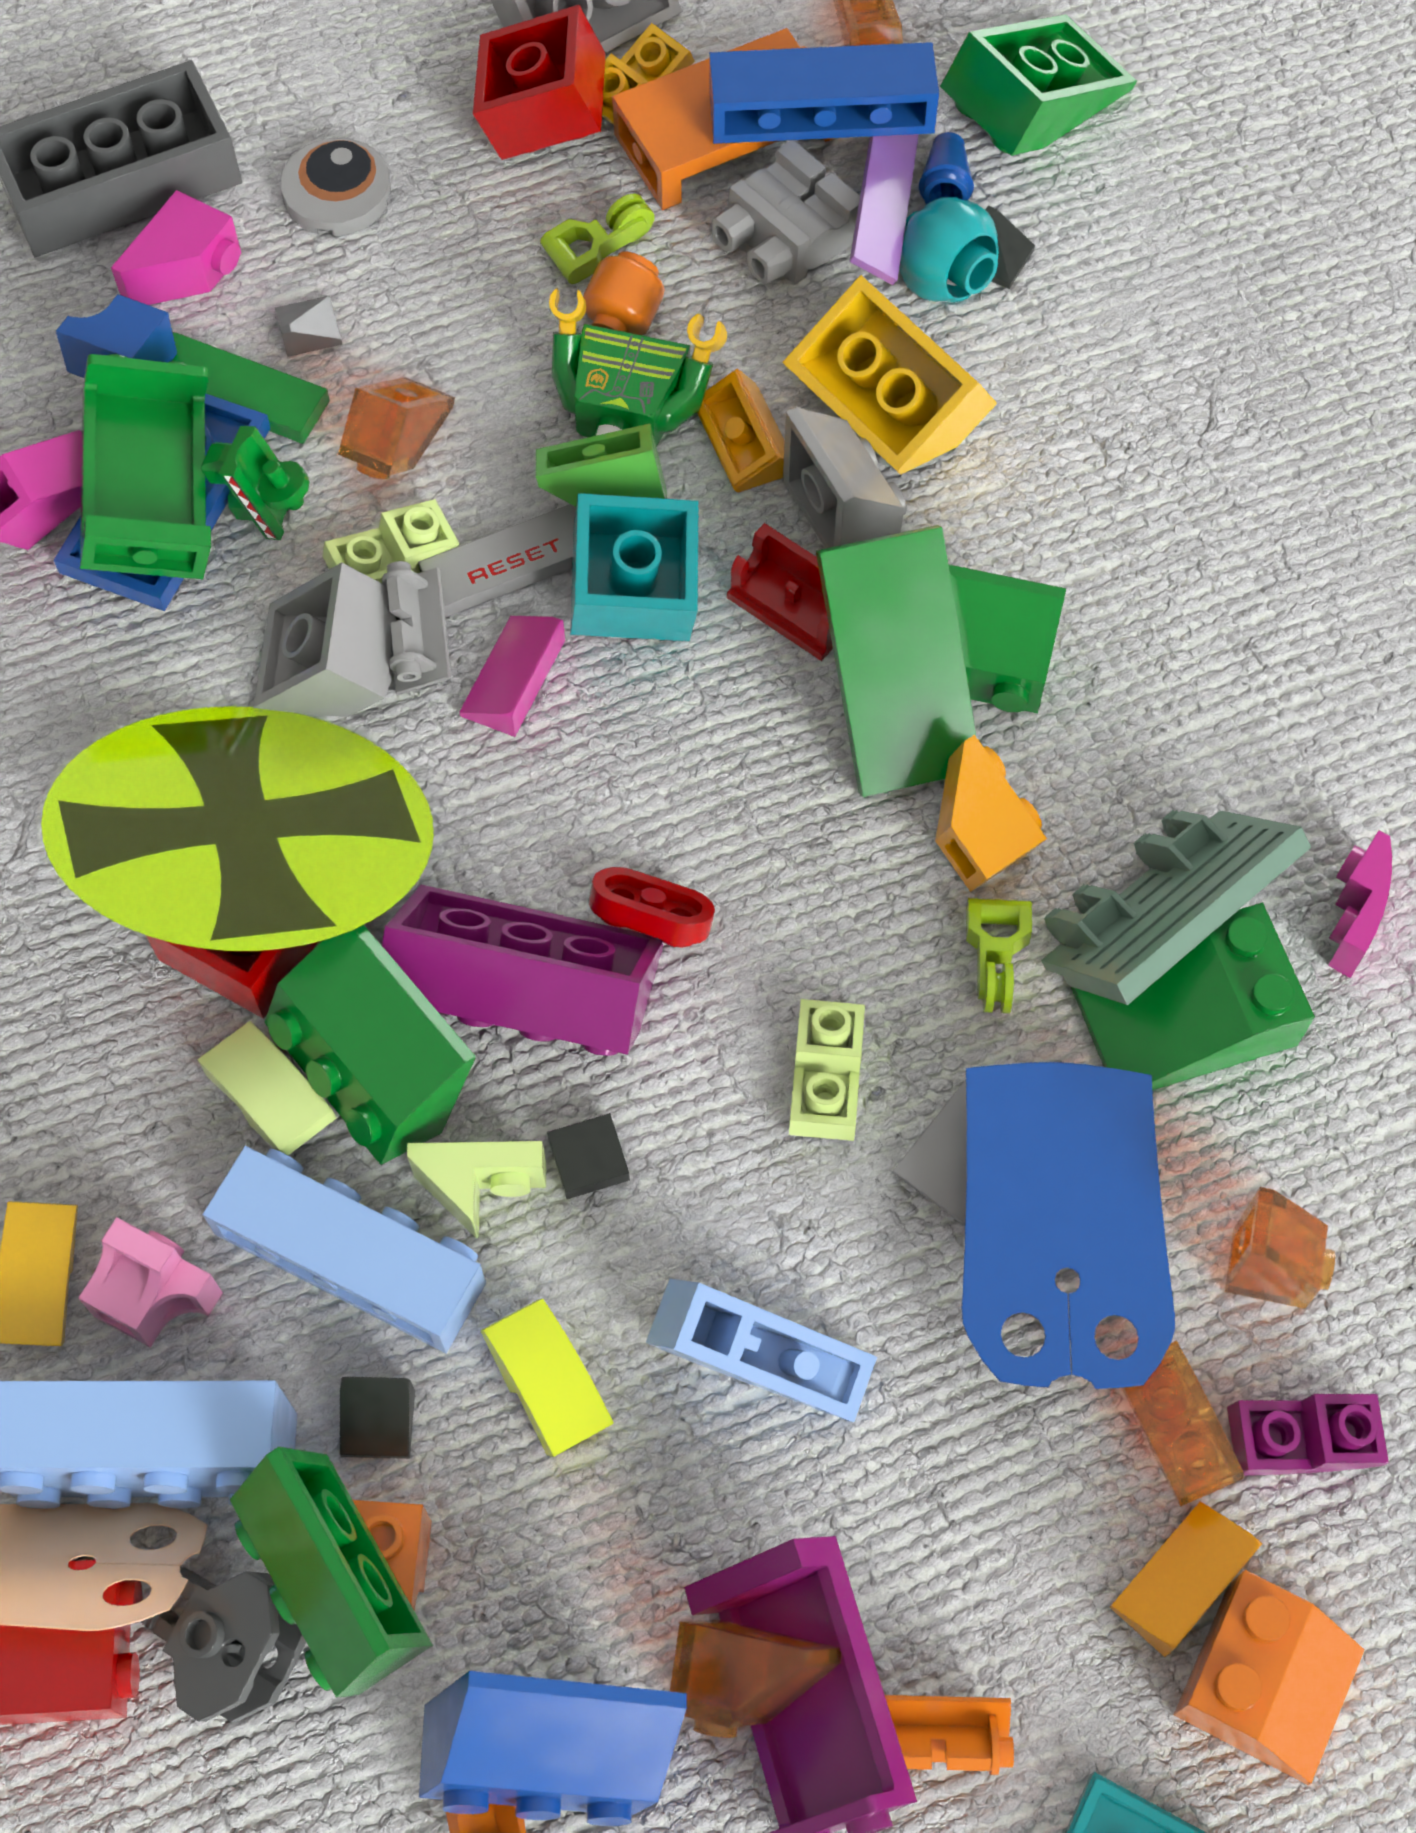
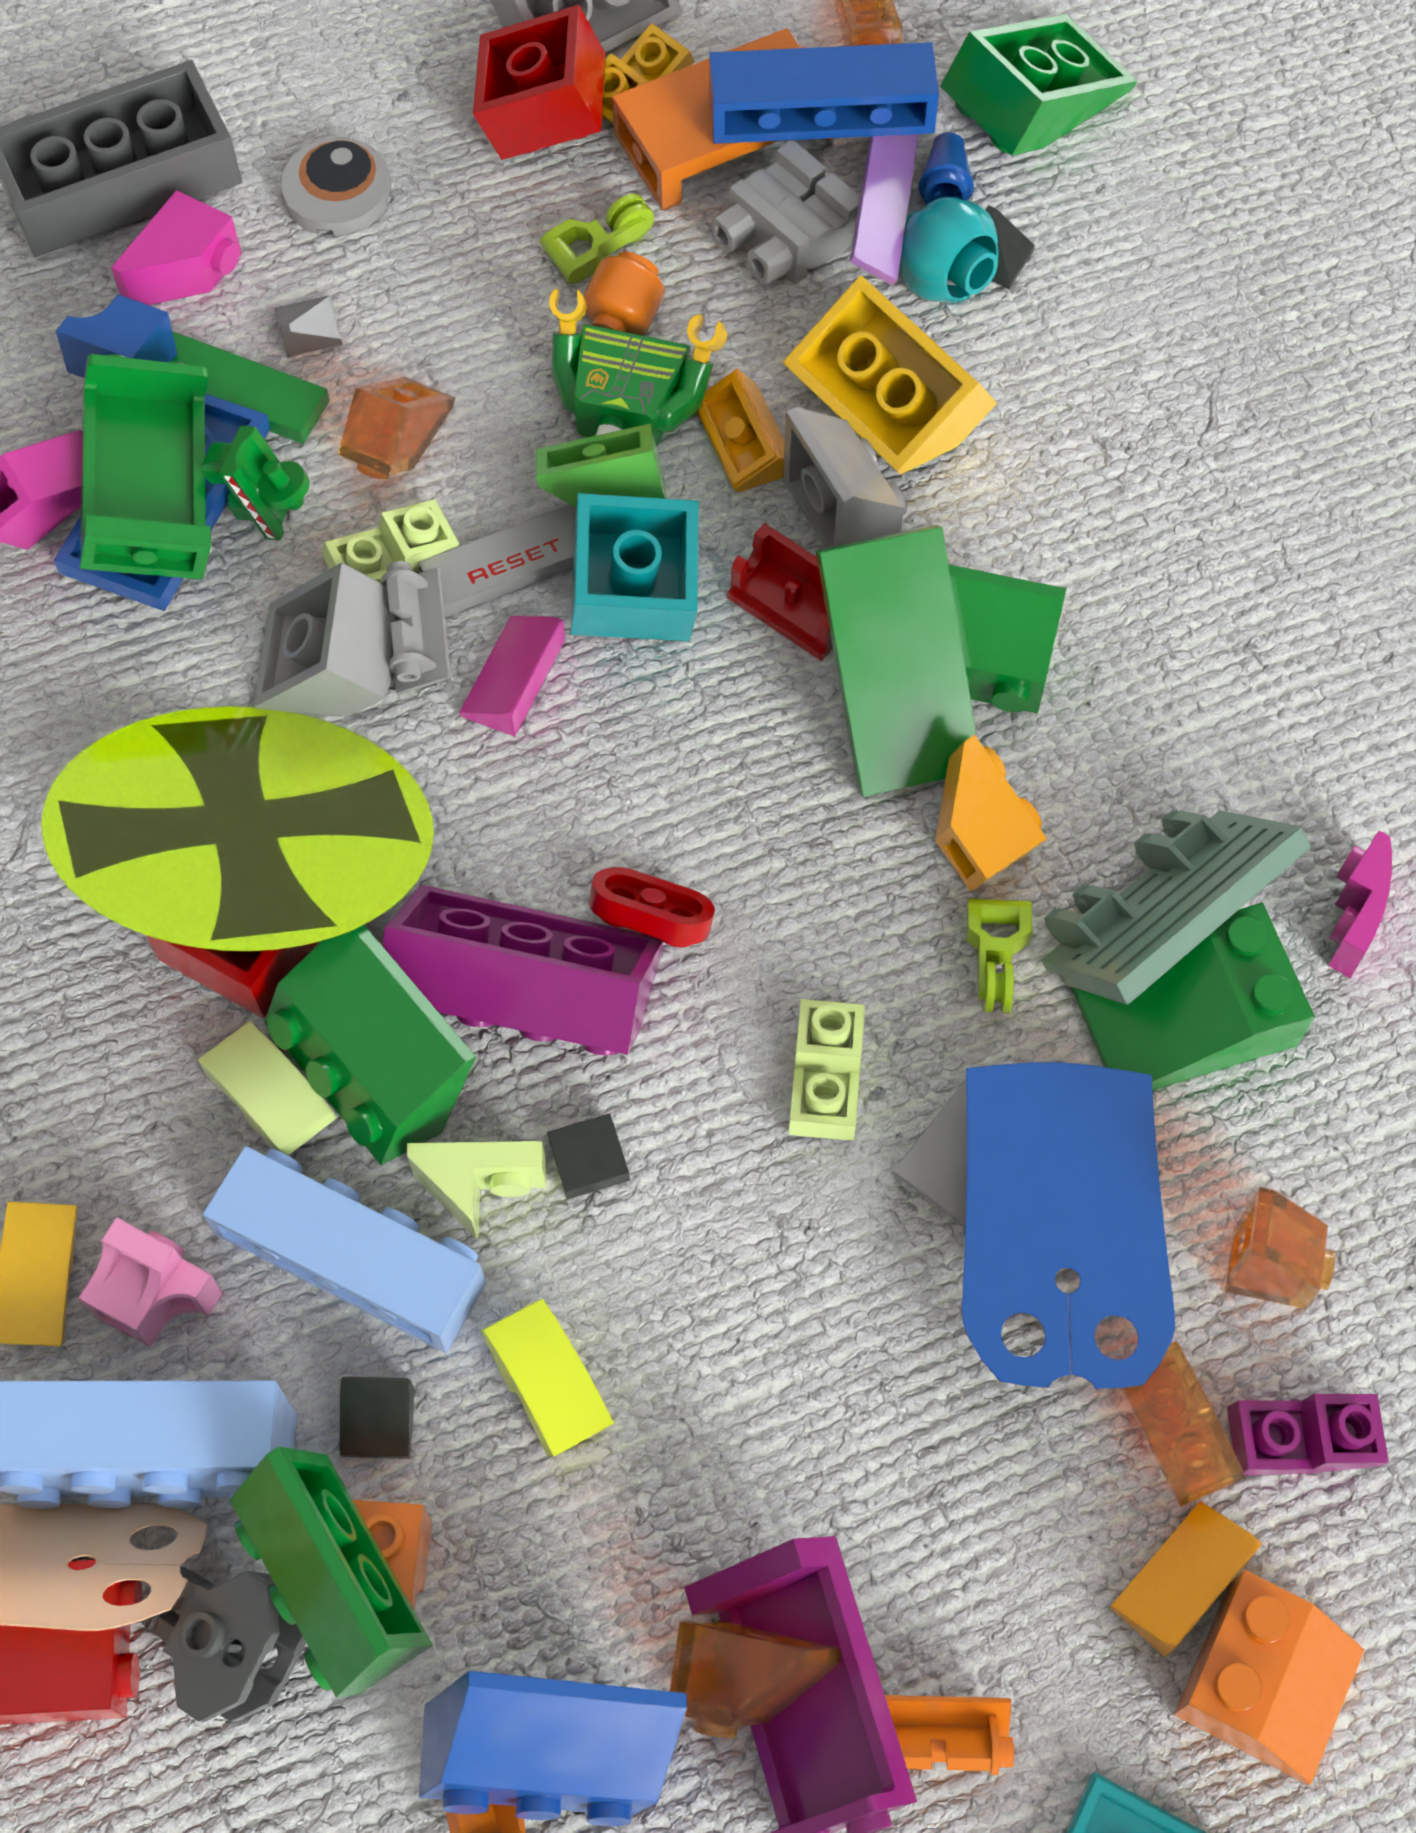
(760, 1348): light blue slope -> none

